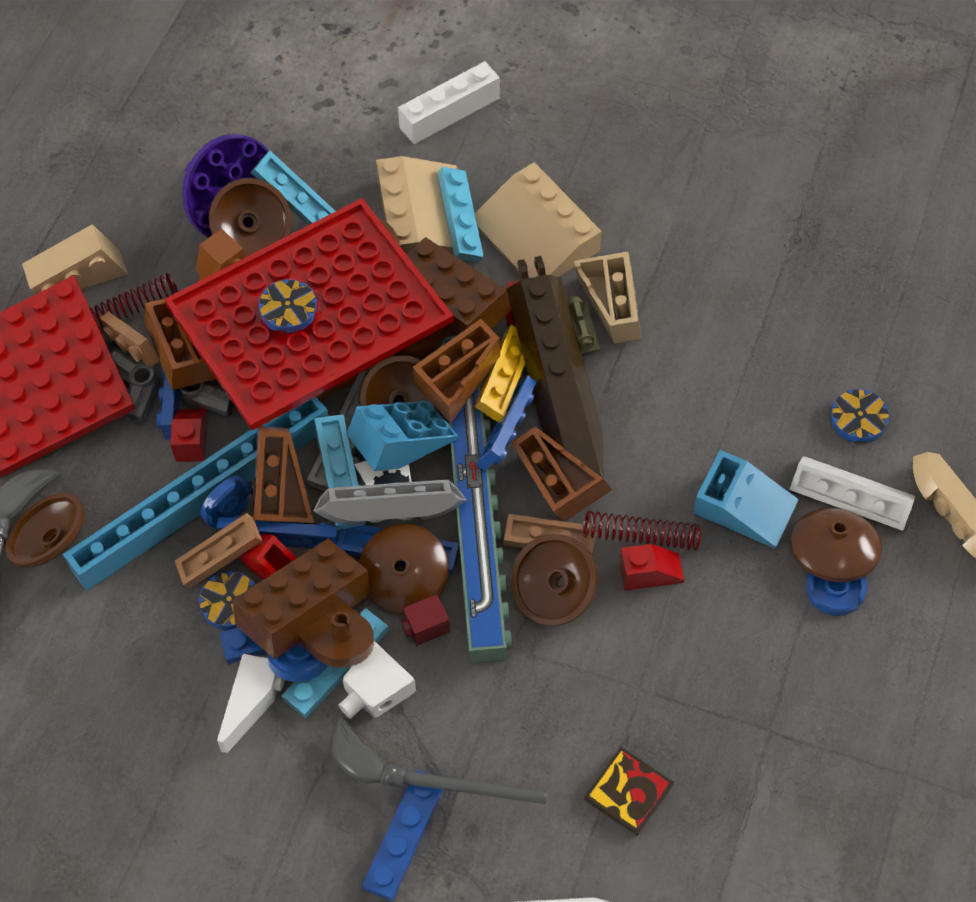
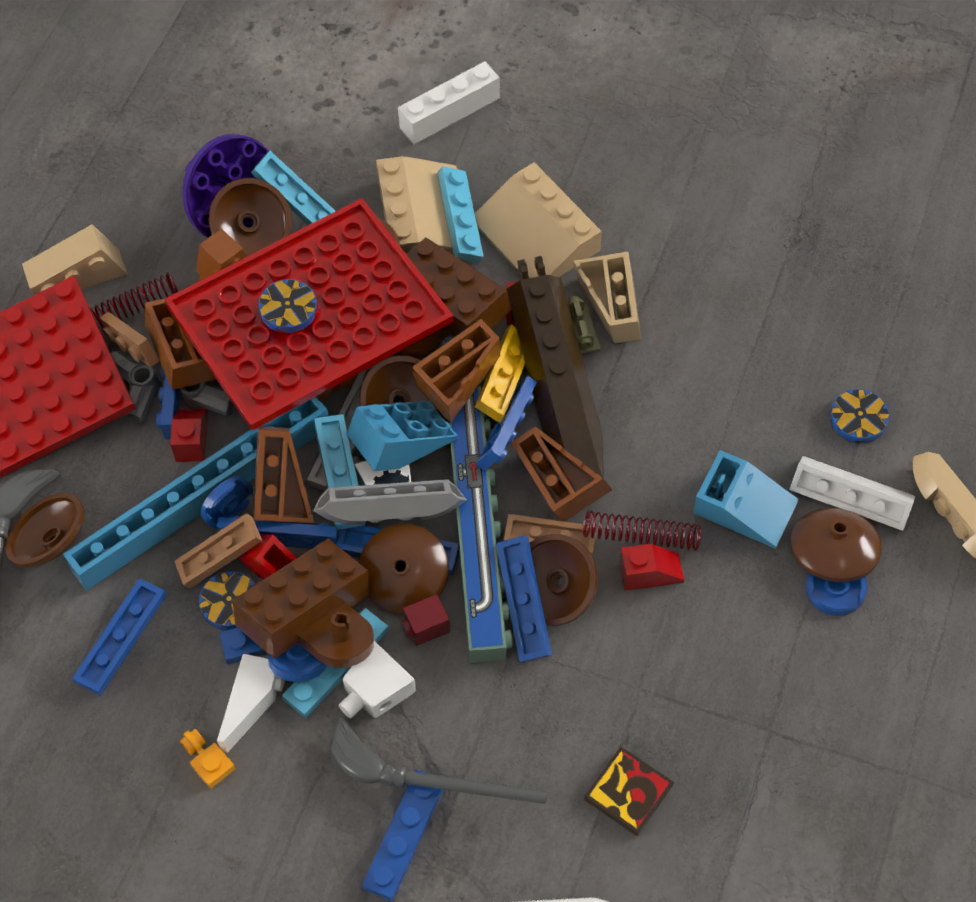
(119, 637): none -> blue plate
(210, 763): none -> light orange plate
(524, 599): none -> blue plate

